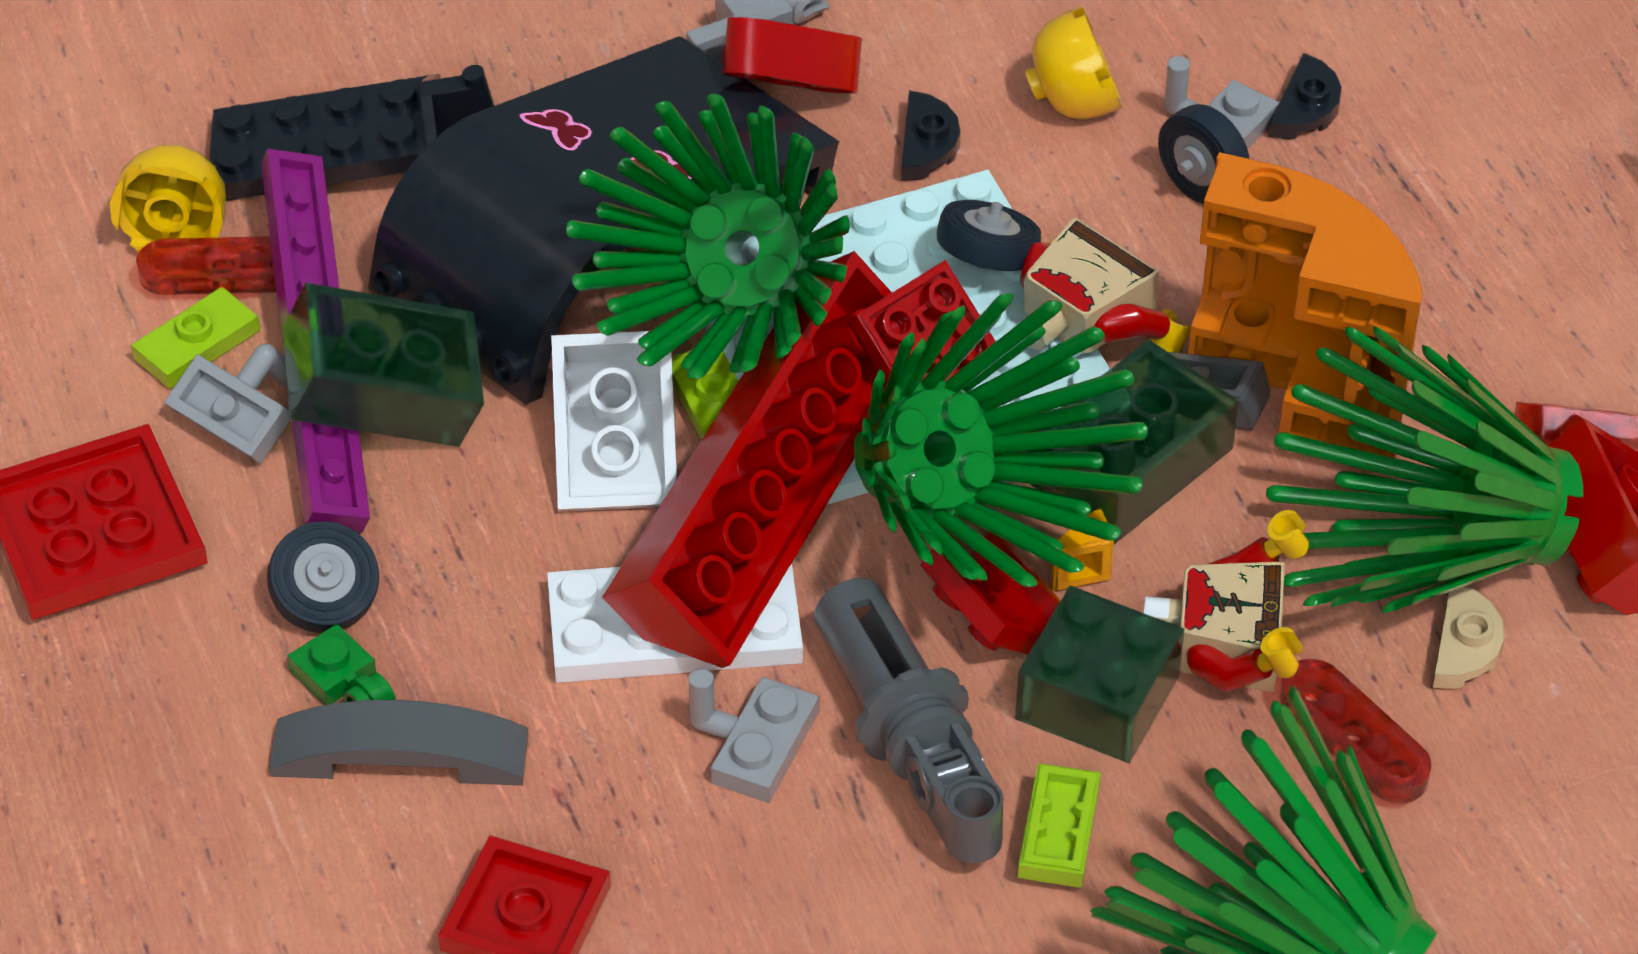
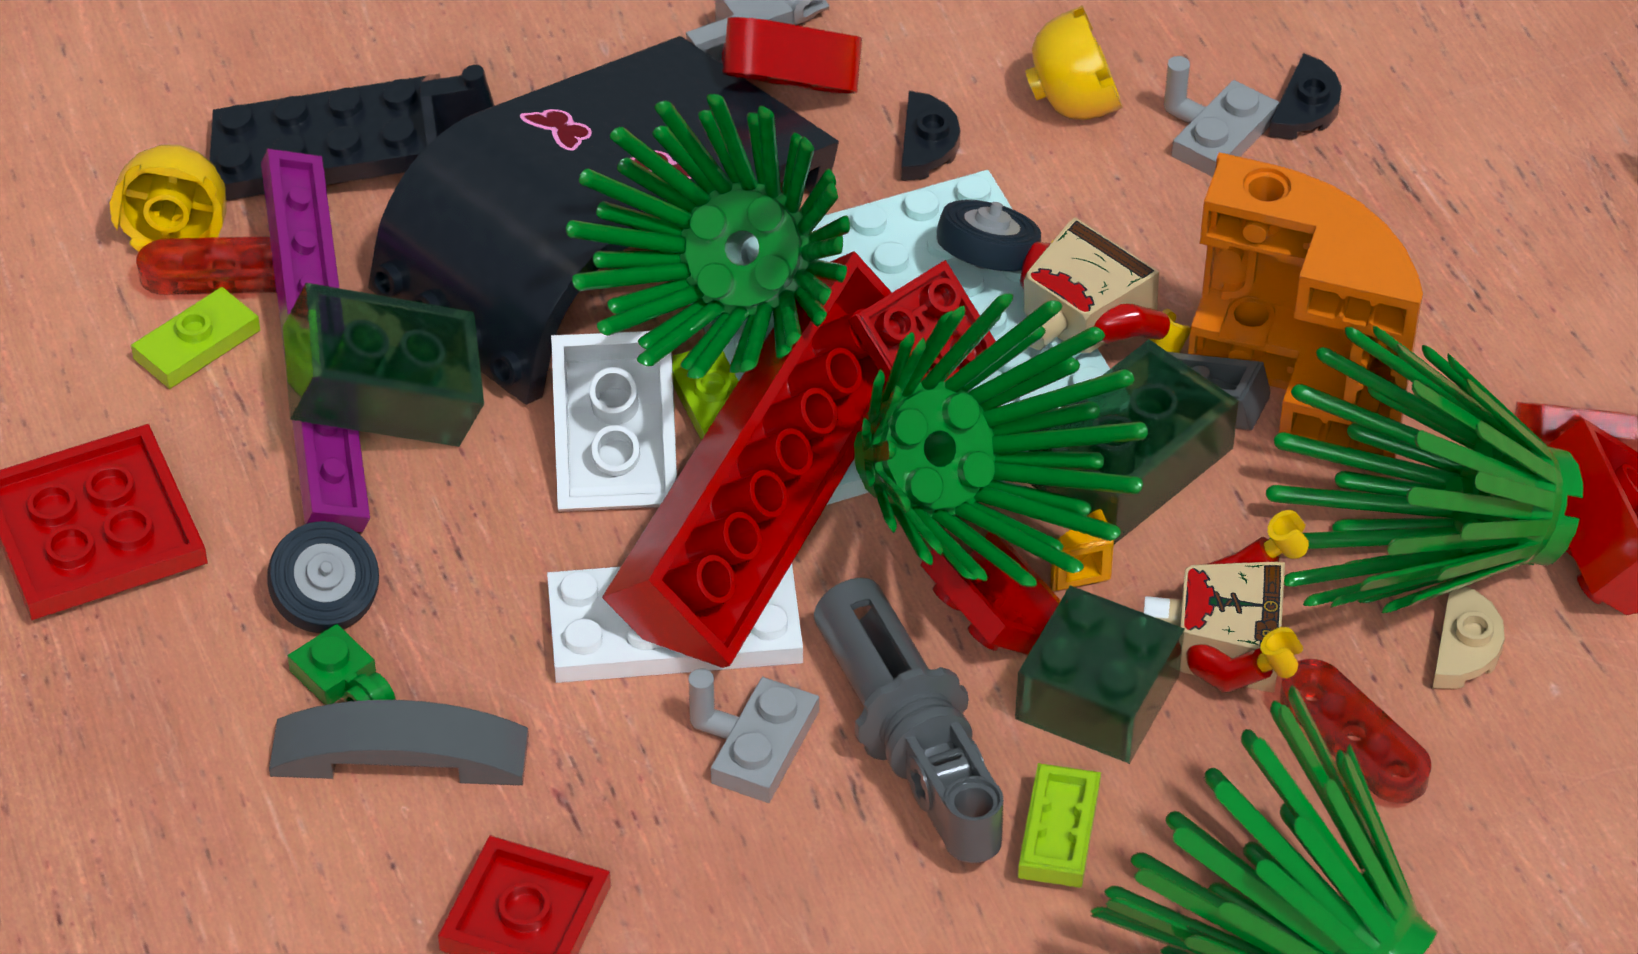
(232, 405): light grey plate -> none
(1191, 144): black wheel -> none

